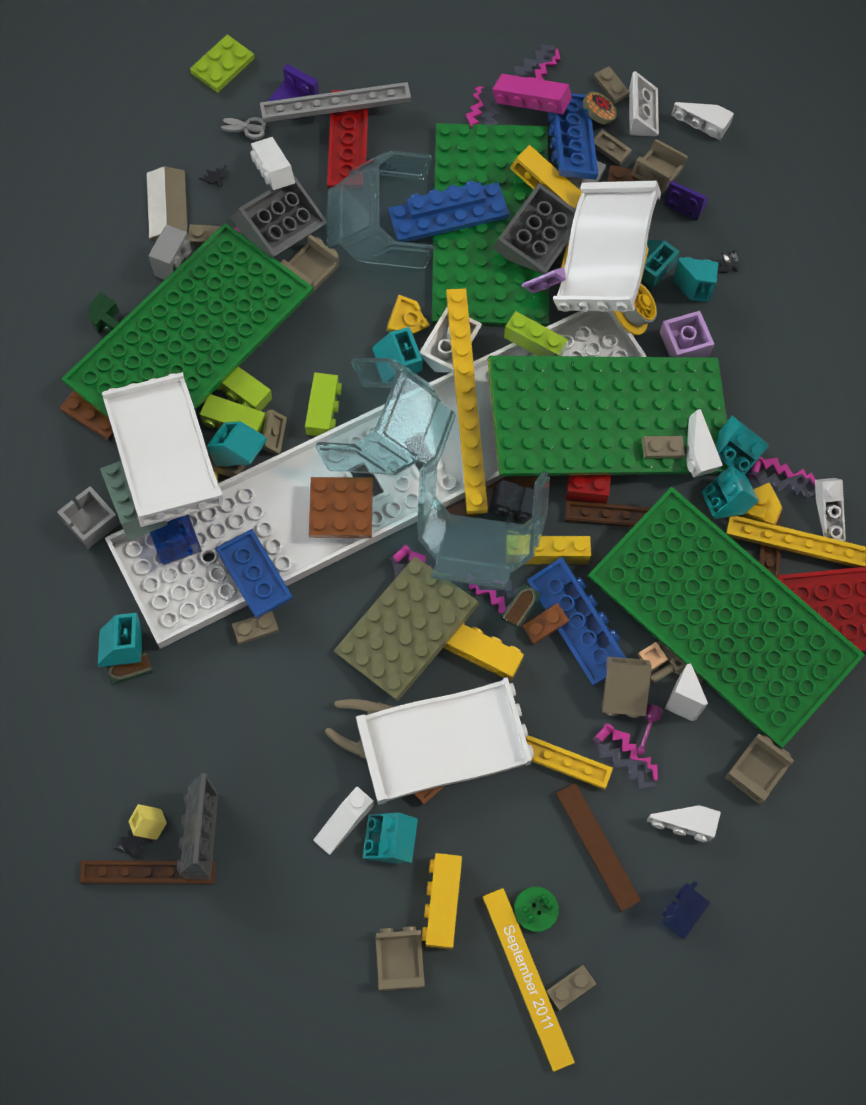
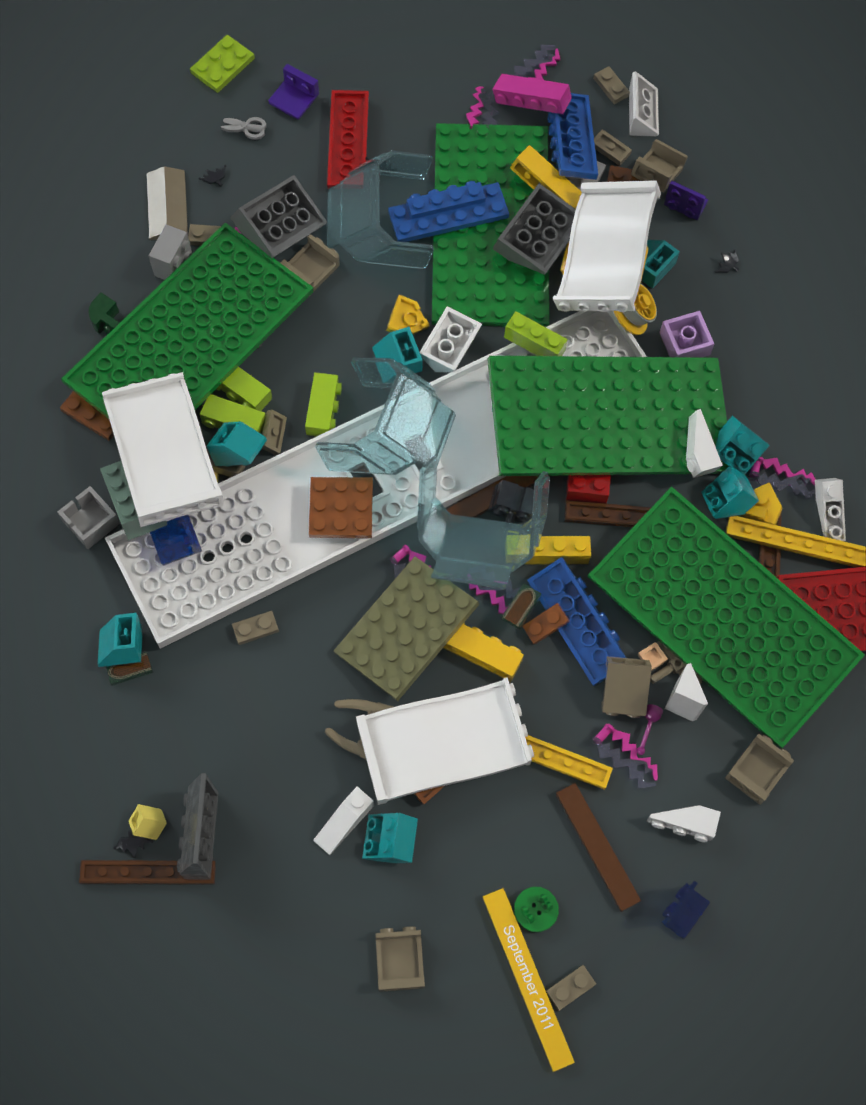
(254, 573): blue tile -> none
(272, 163): white brick -> none
(335, 102): light grey plate -> none
(443, 902): yellow brick -> none
(466, 402): yellow plate -> none
(545, 281): medium lavender slope -> none
(599, 108): tile -> none
(663, 447): dark tan plate -> none
(696, 278): teal slope -> none
(705, 117): white slope -> none

